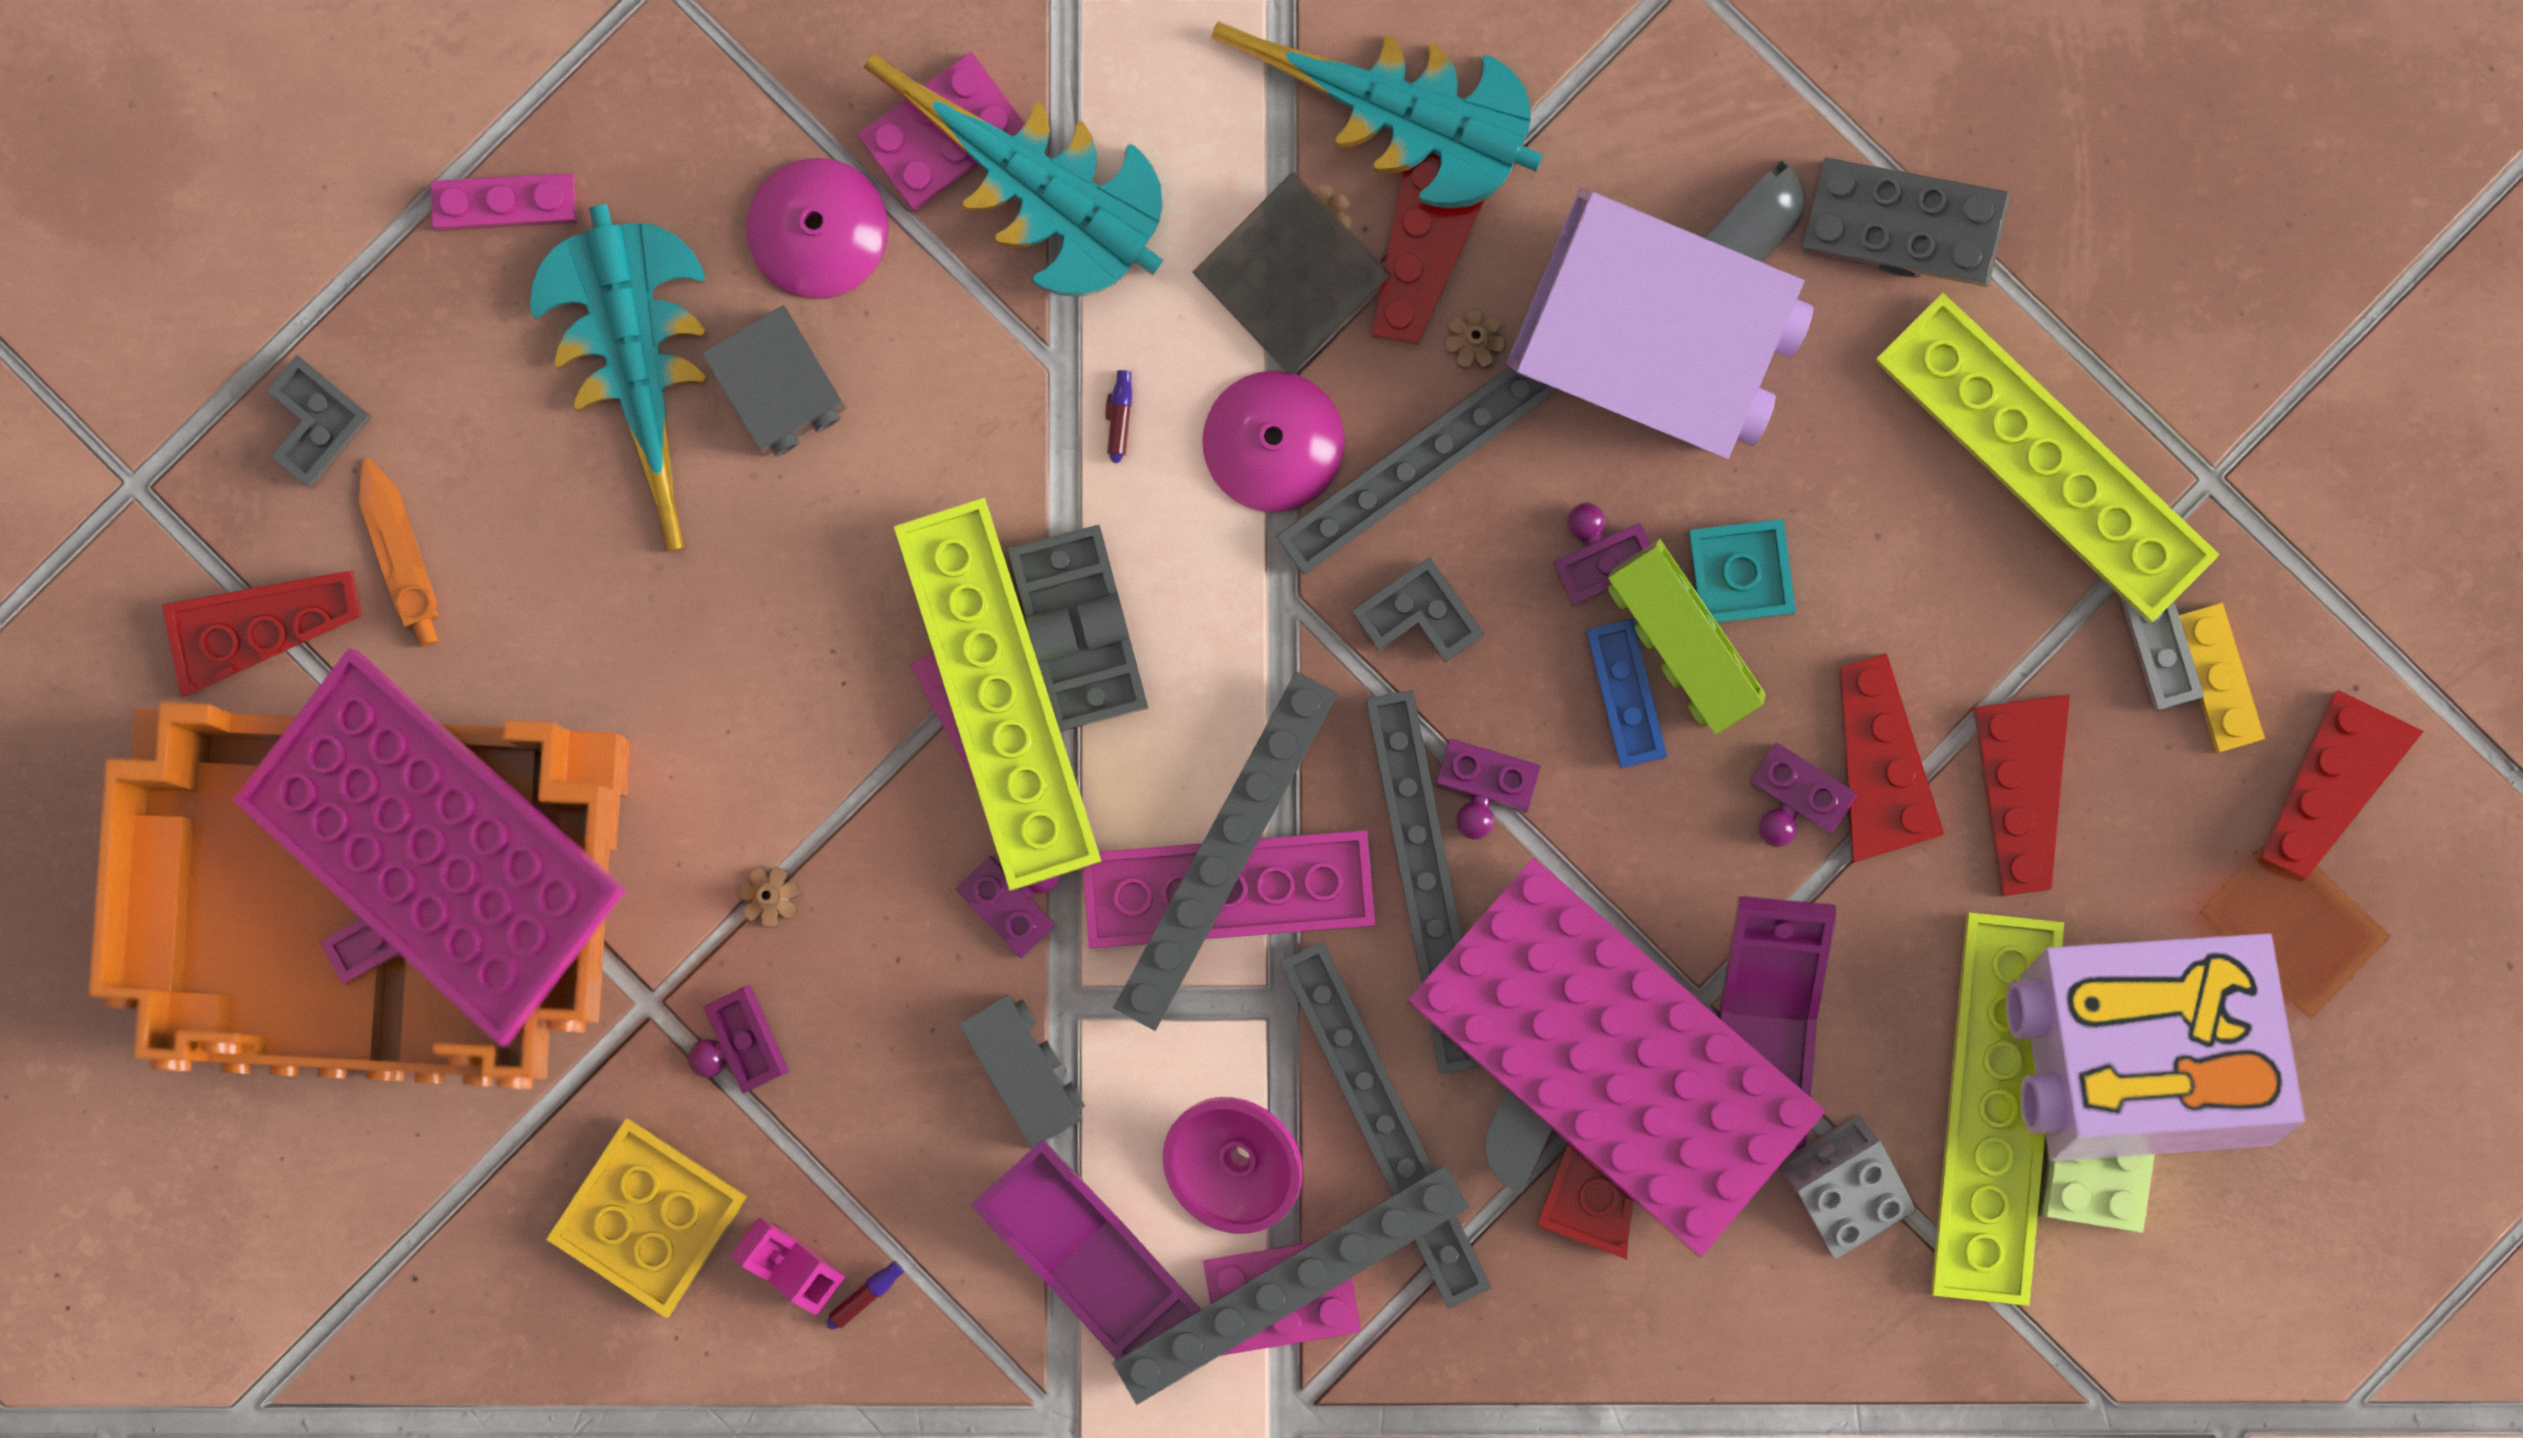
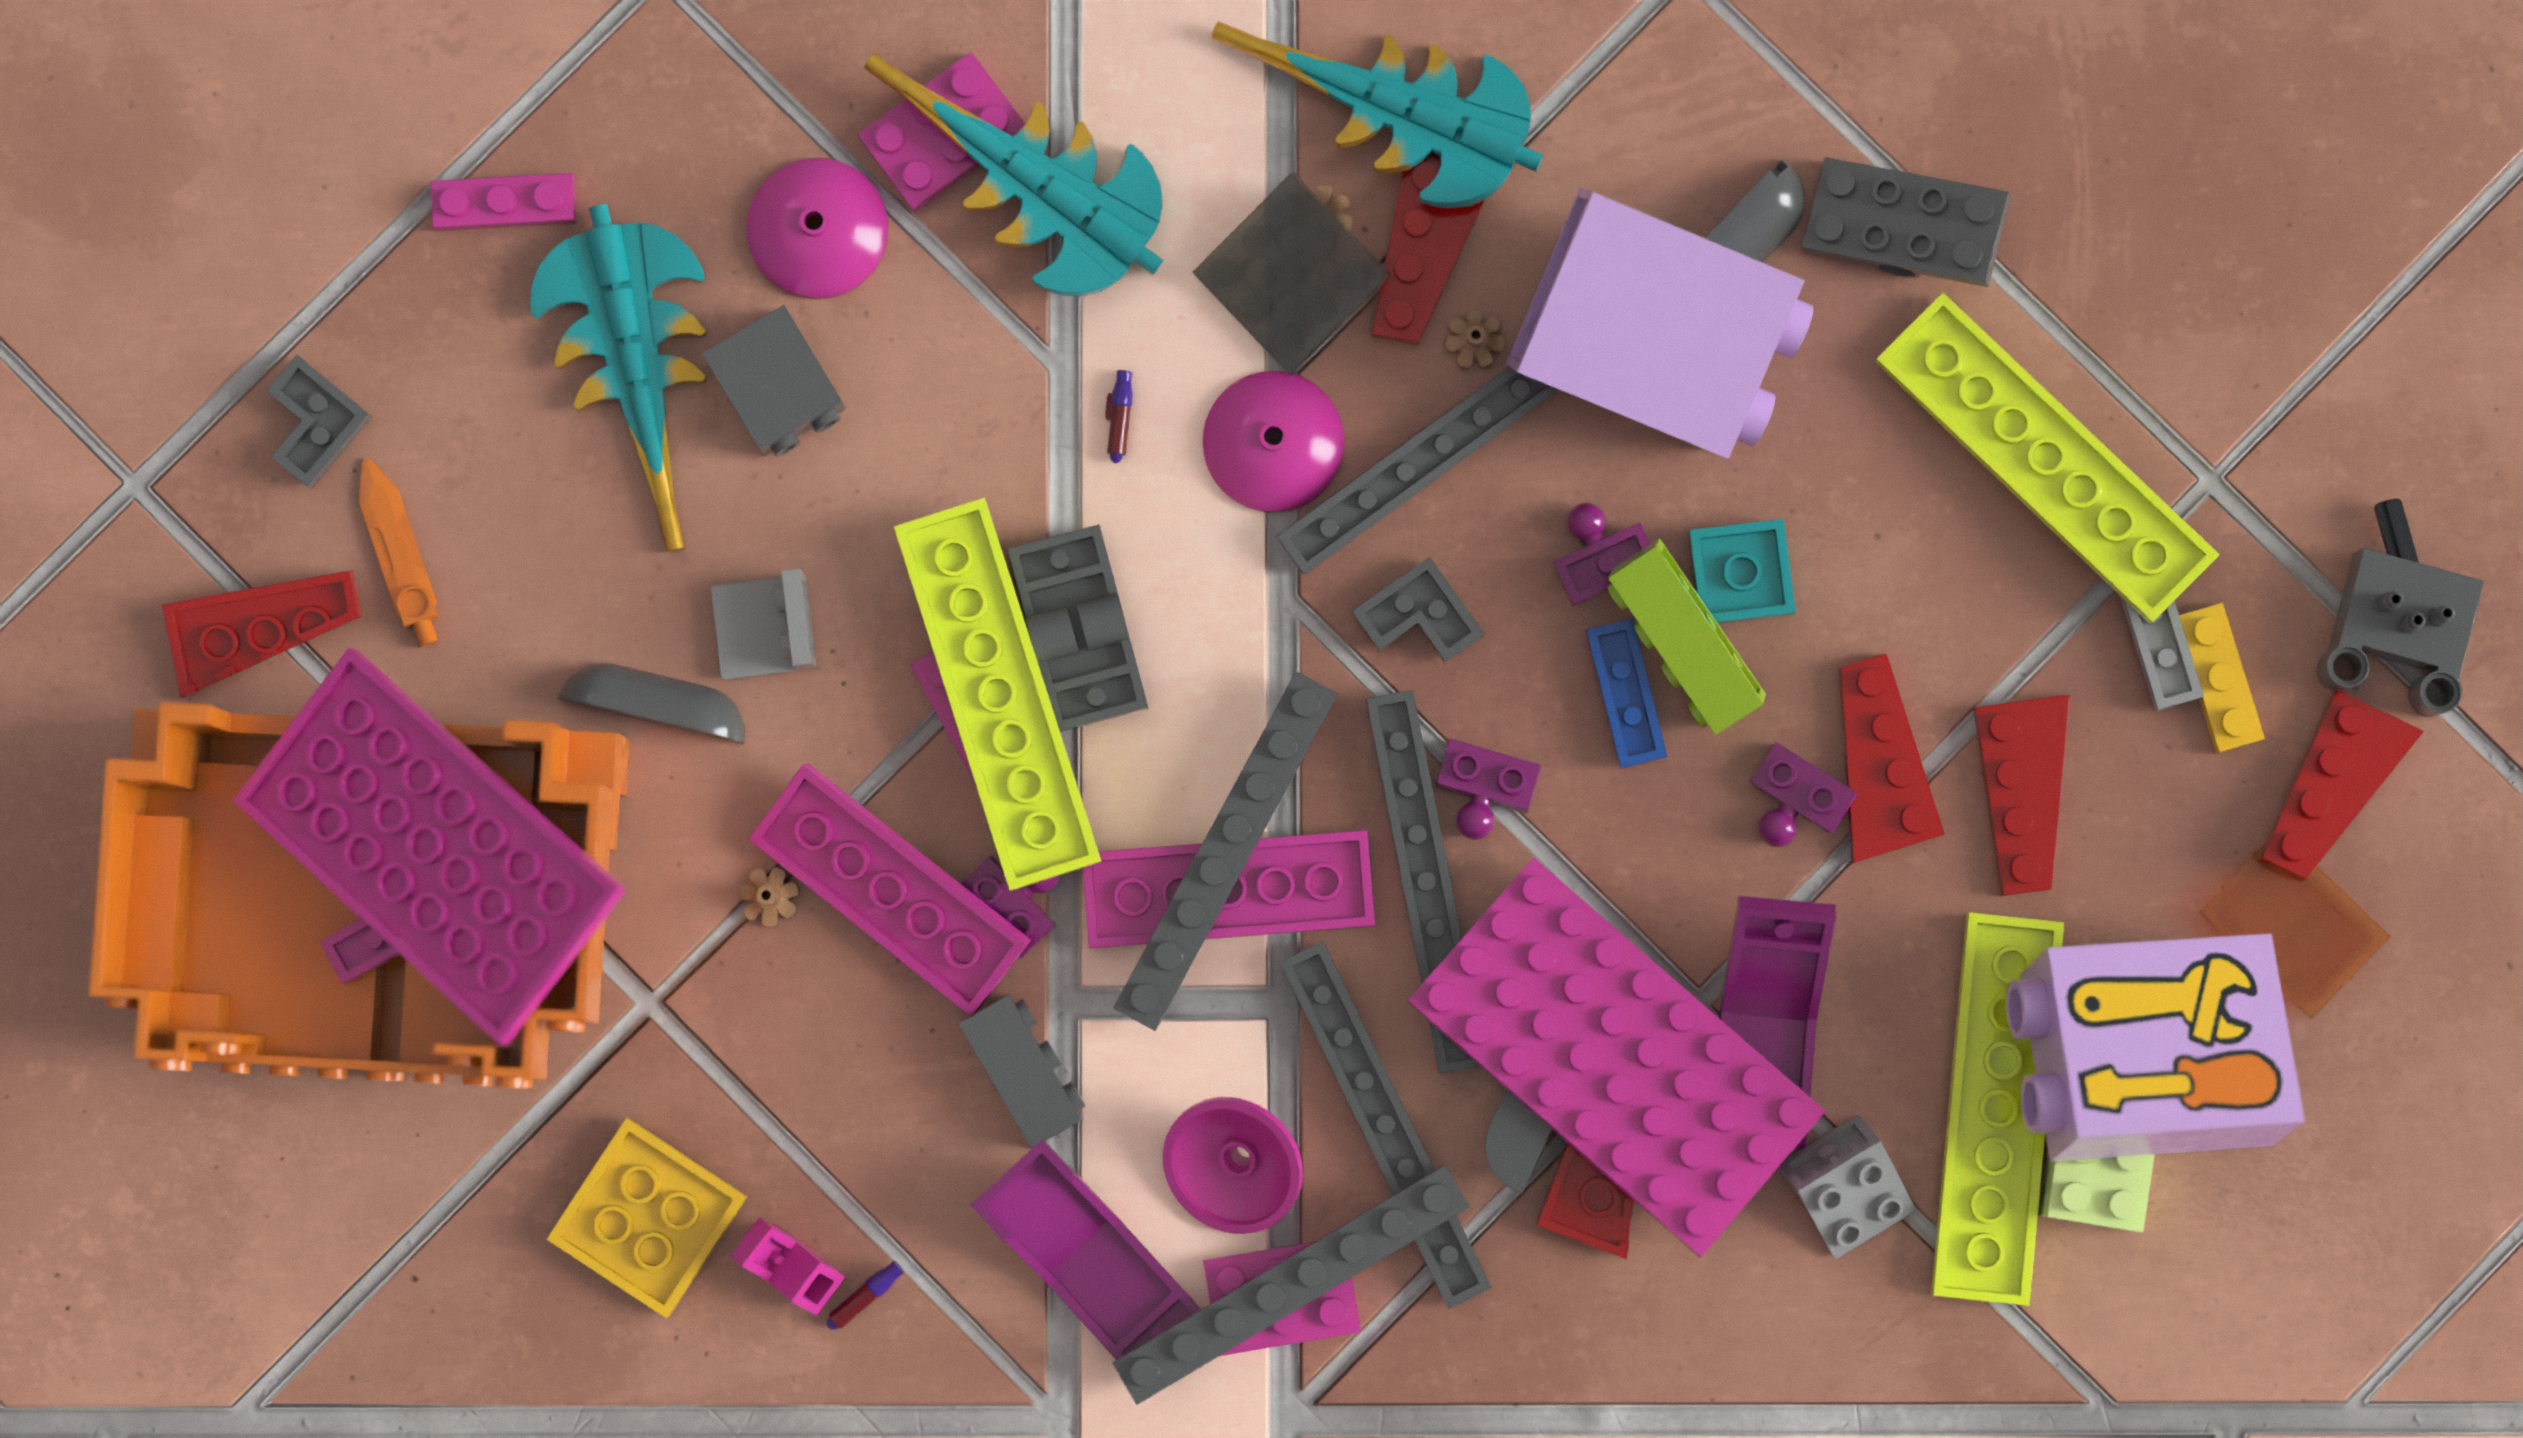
(655, 700): none -> dark grey brick
(743, 1042): magenta plate -> none
(764, 626): none -> light grey bracket
(889, 889): none -> dark pink plate
(2403, 615): none -> dark grey piece

